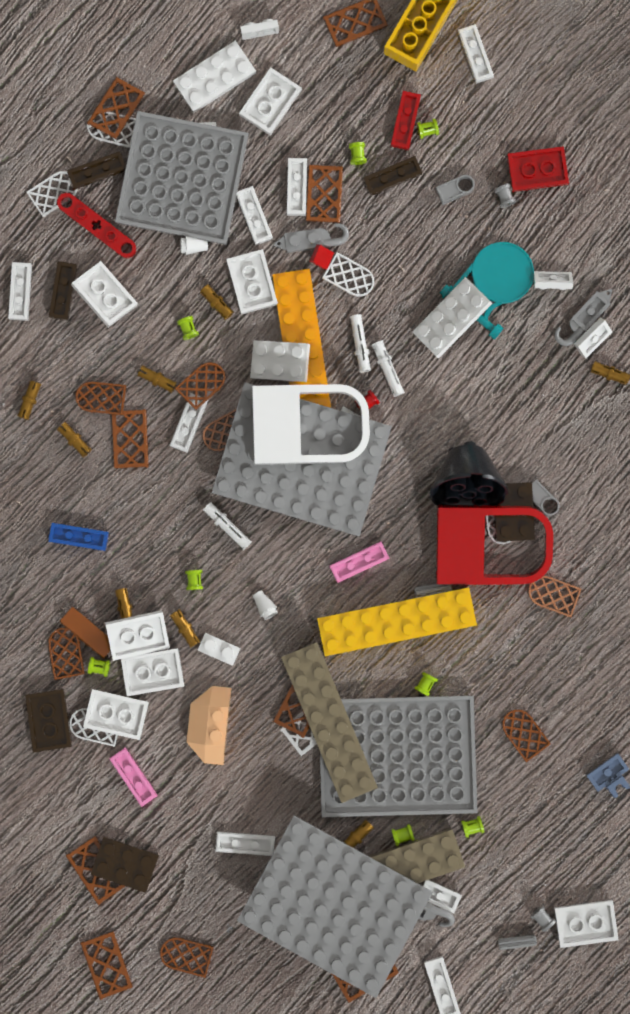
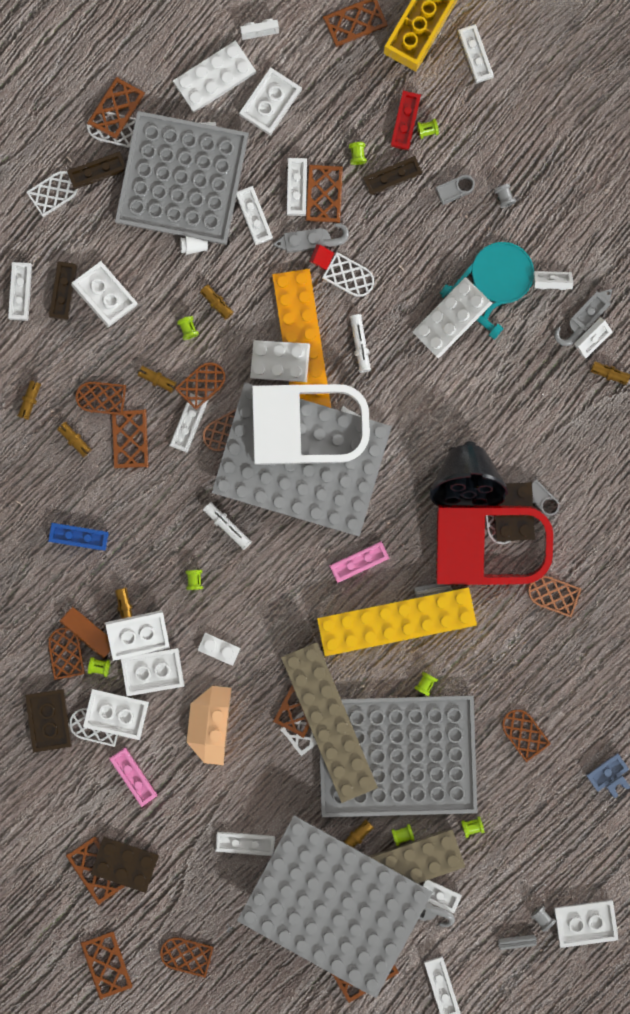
(85, 217): red piece -> none
(184, 628): pearl gold pin -> none
(252, 281): white plate -> none
(265, 606): white cone -> none
(371, 400): red bush -> none
(385, 362): white pin -> none
(538, 169): red plate -> none

